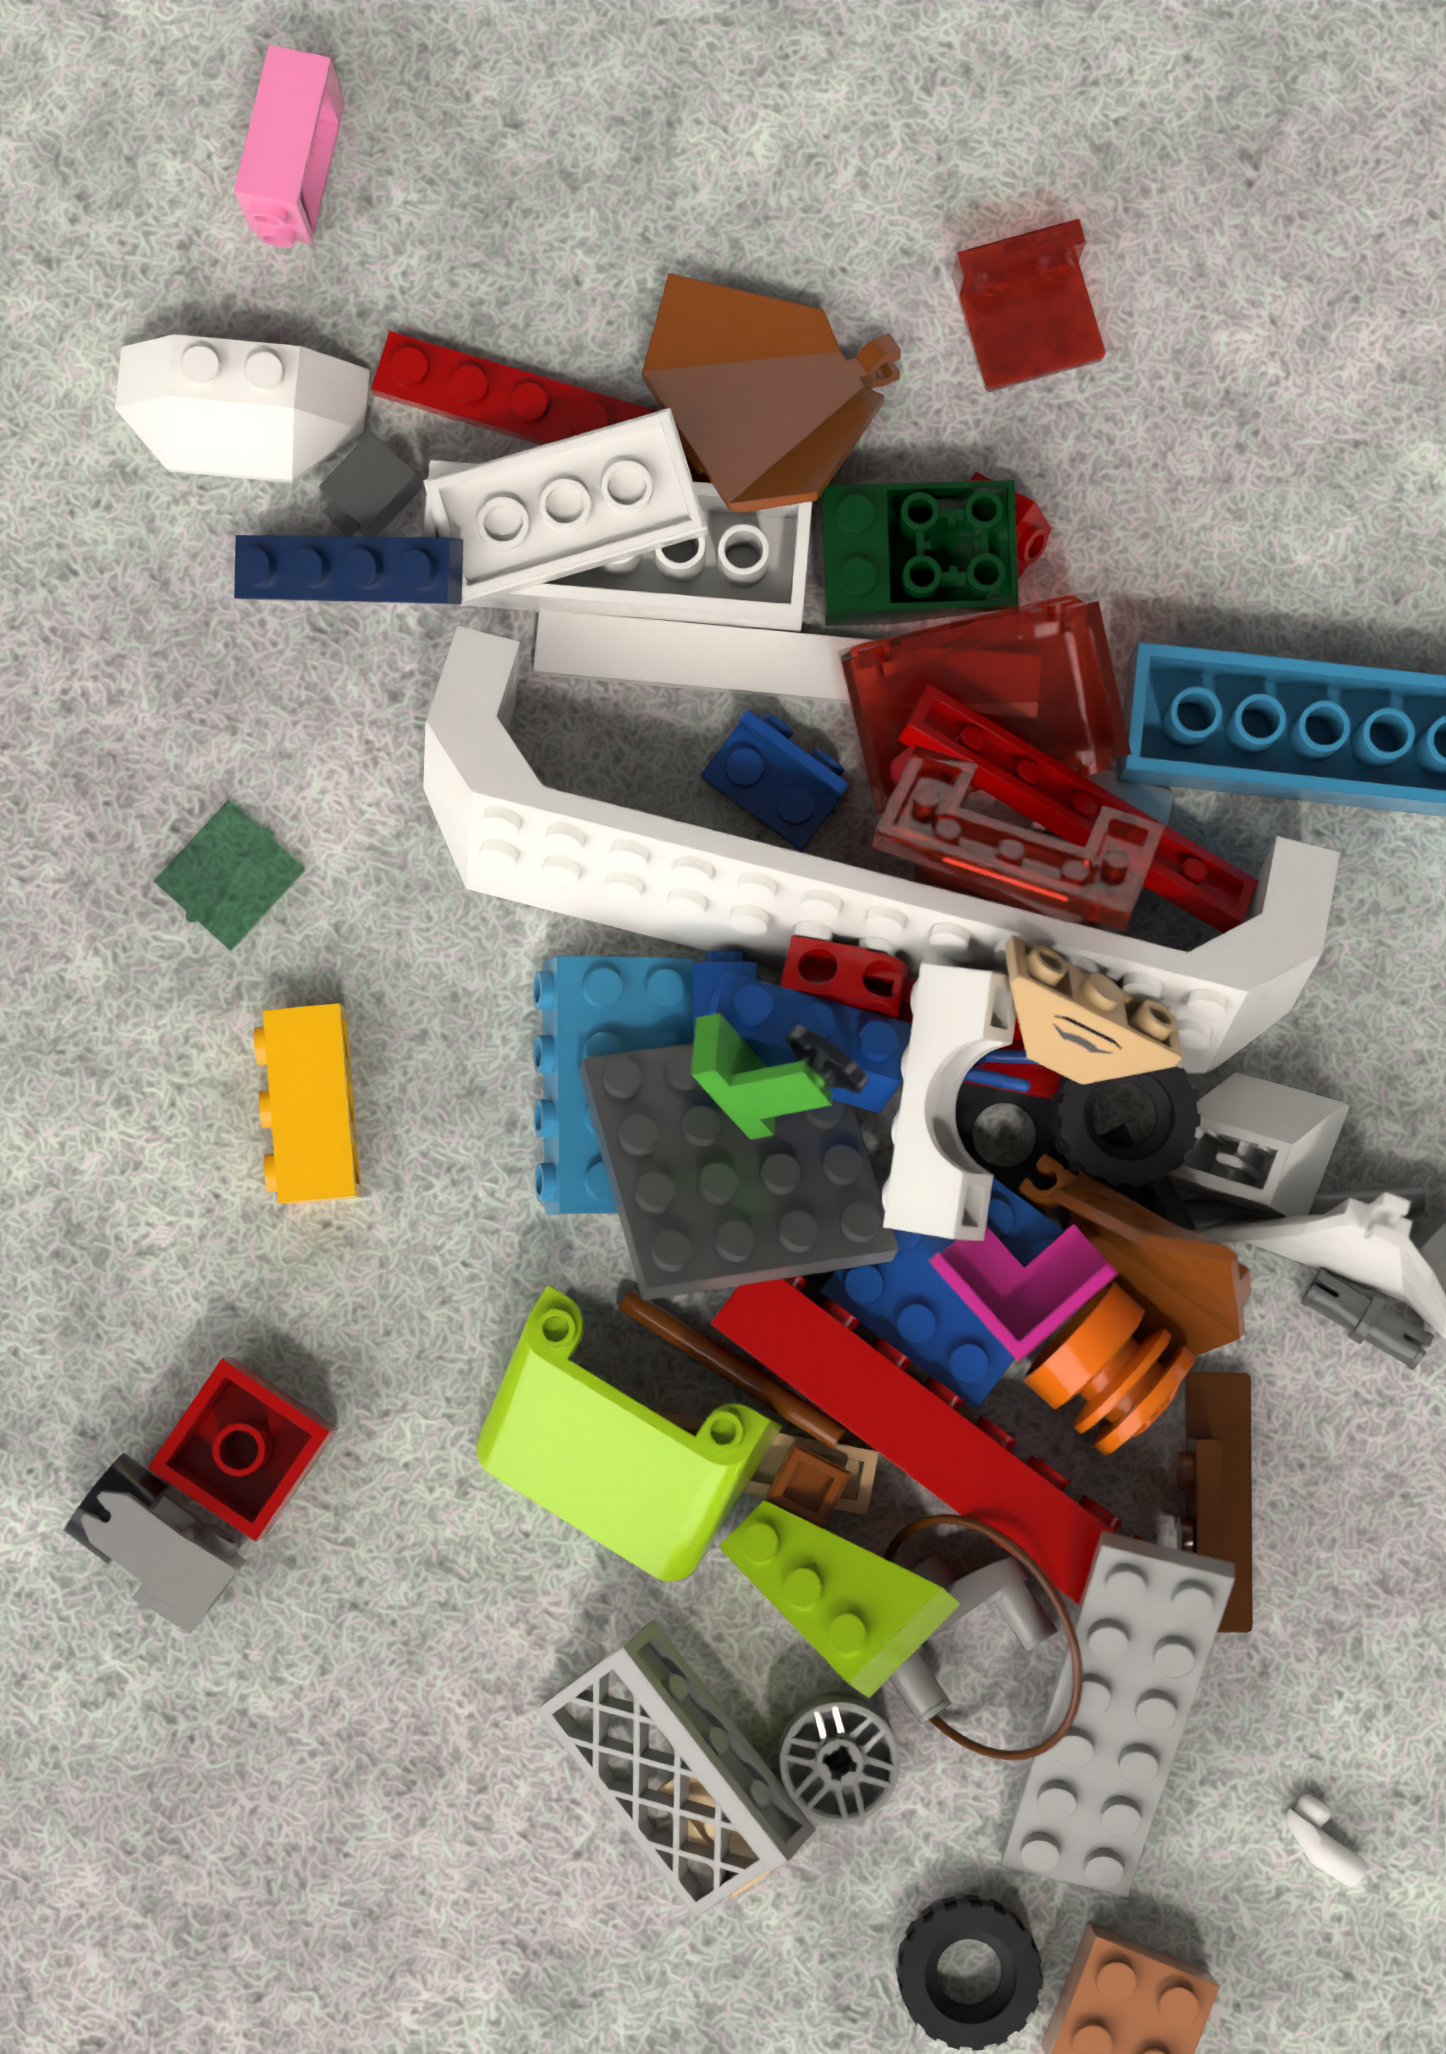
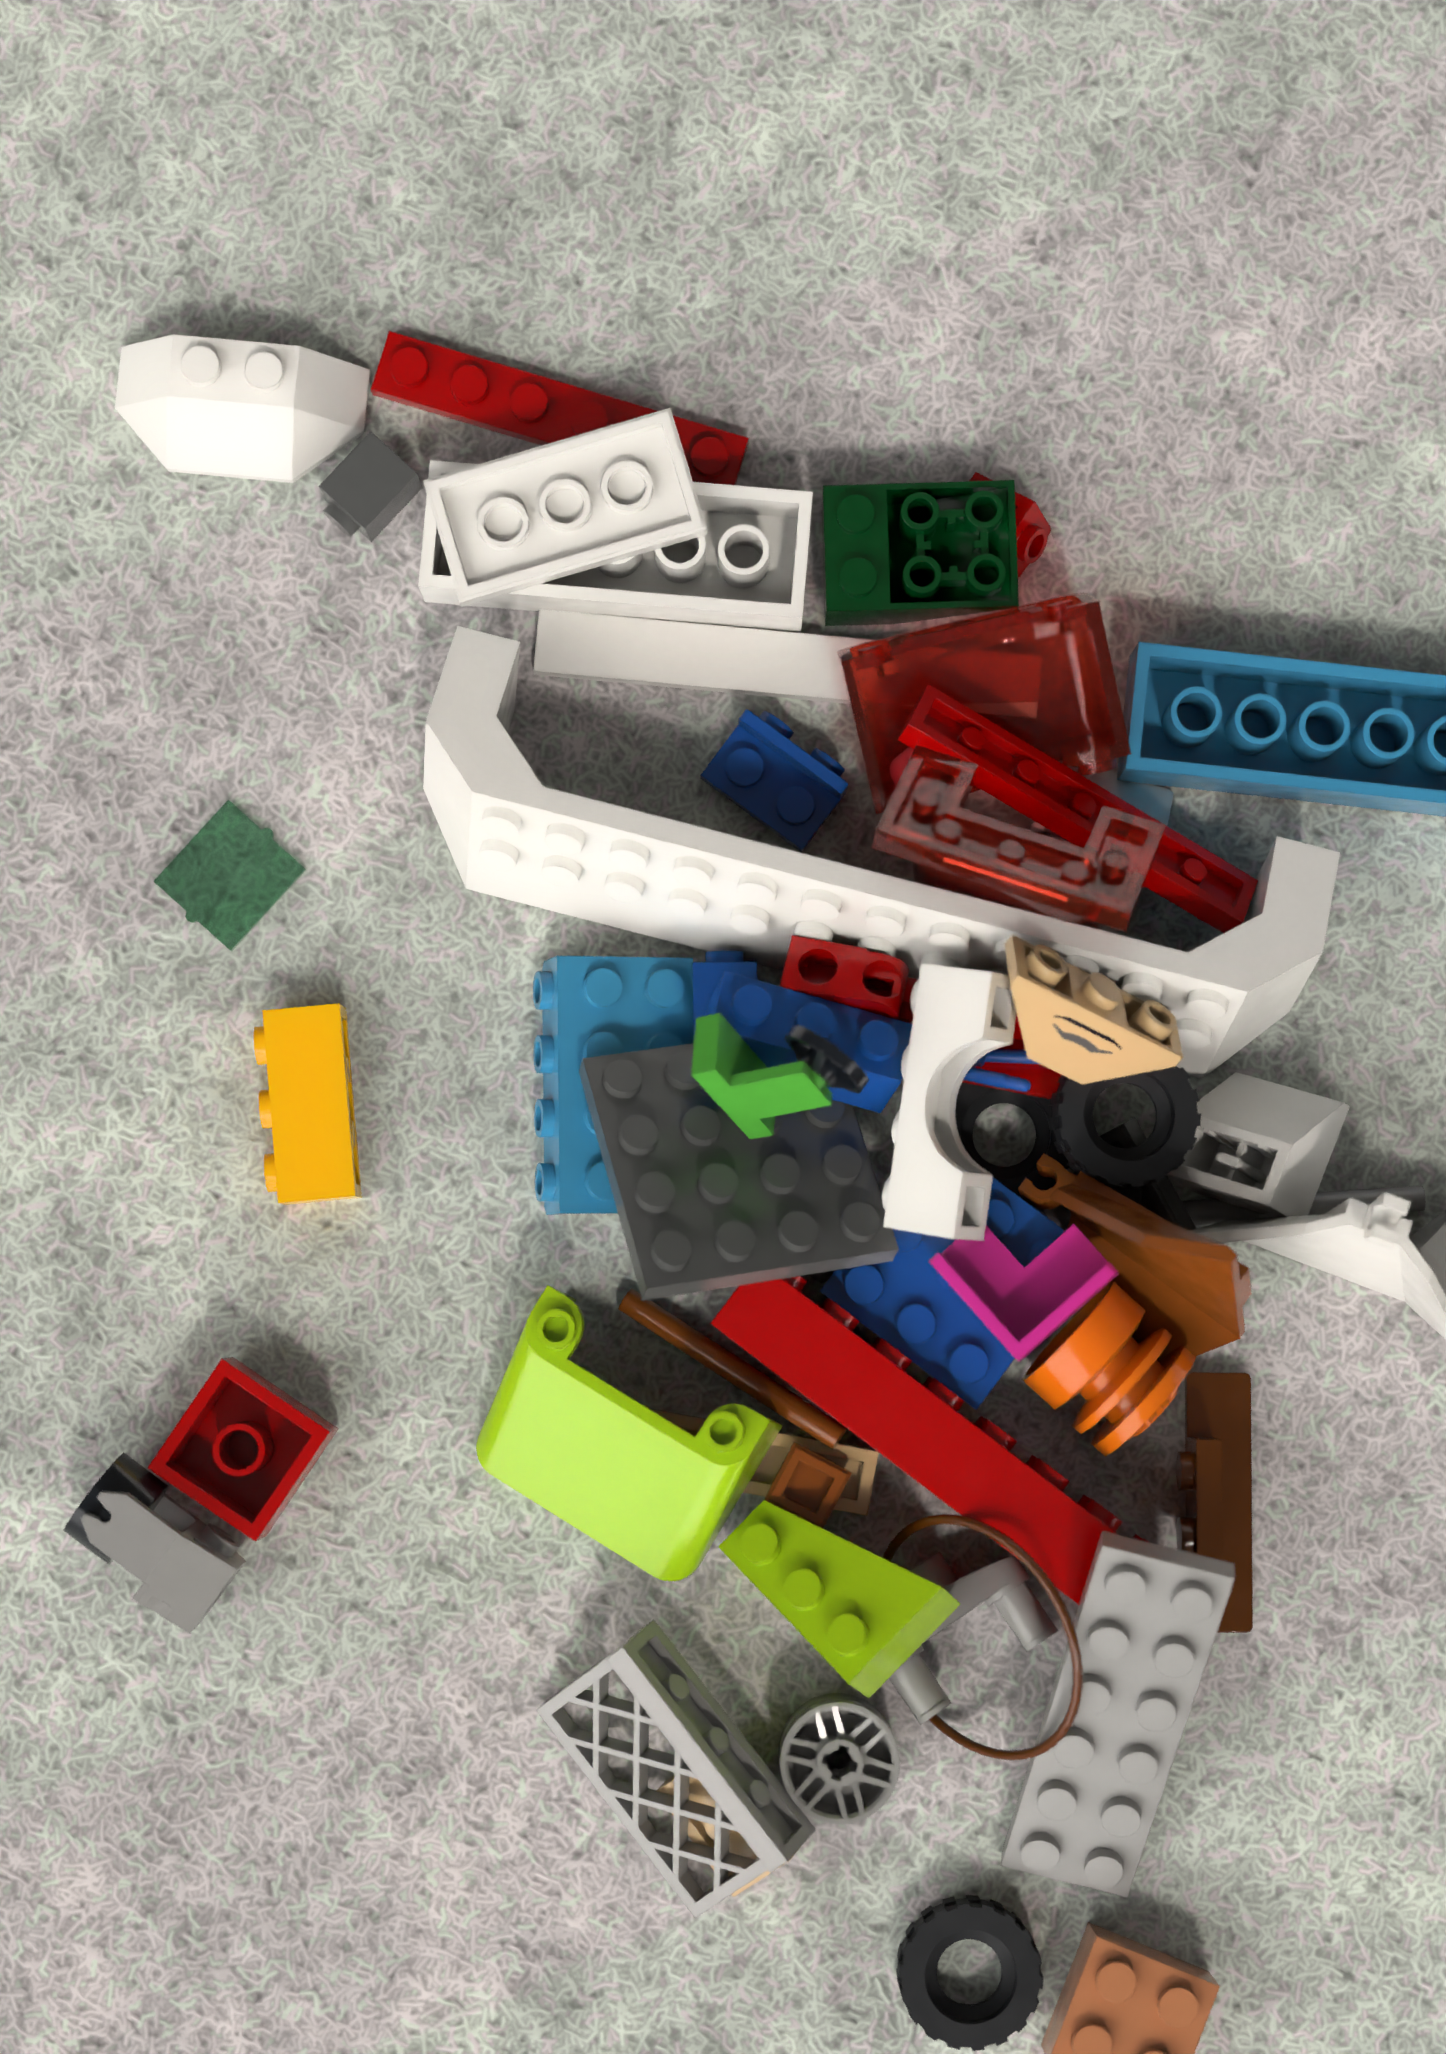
(289, 146): bright pink window -> none
(349, 569): dark blue plate -> none
(761, 390): dark orange panel -> none
(1028, 306): clear red bracket -> none
(1320, 1848): white arm -> none
(1367, 1319): dark grey pin -> none

